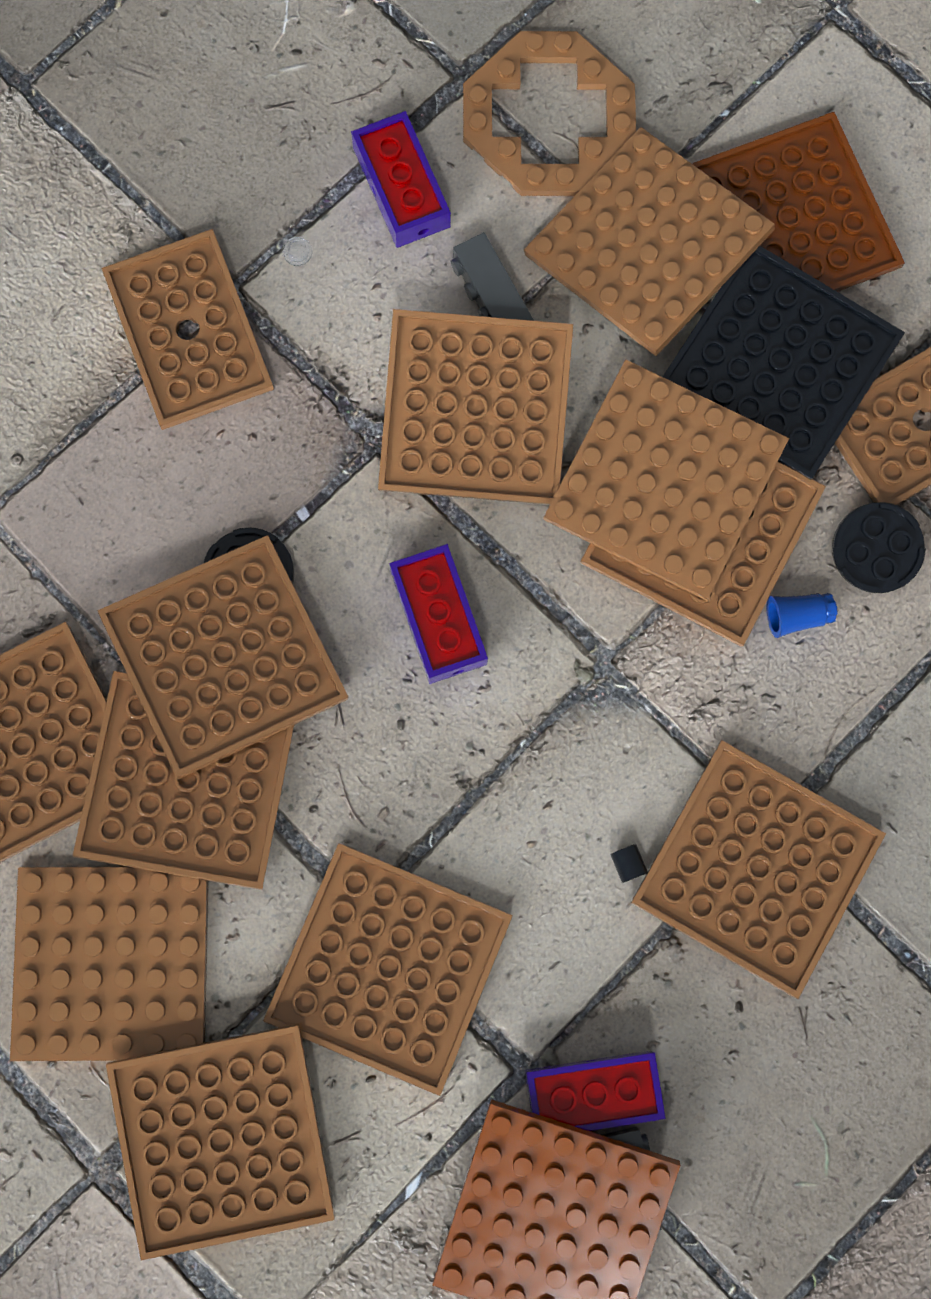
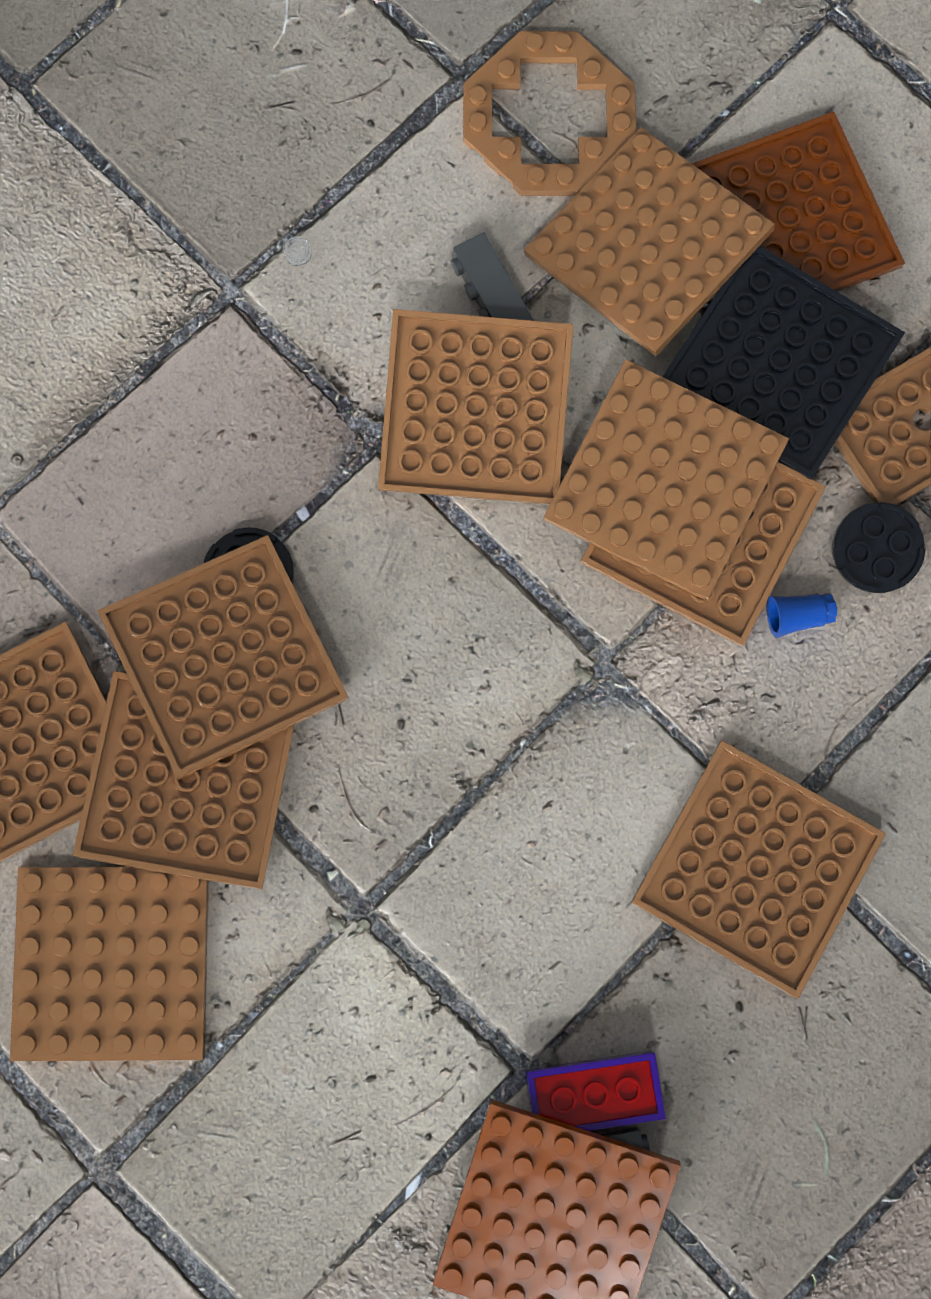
(177, 285): medium nougat plate -> none
(220, 1141): medium nougat plate -> none
(388, 969): medium nougat plate -> none
(401, 179): brick -> none
(438, 614): red brick -> none
(629, 863): black beam -> none

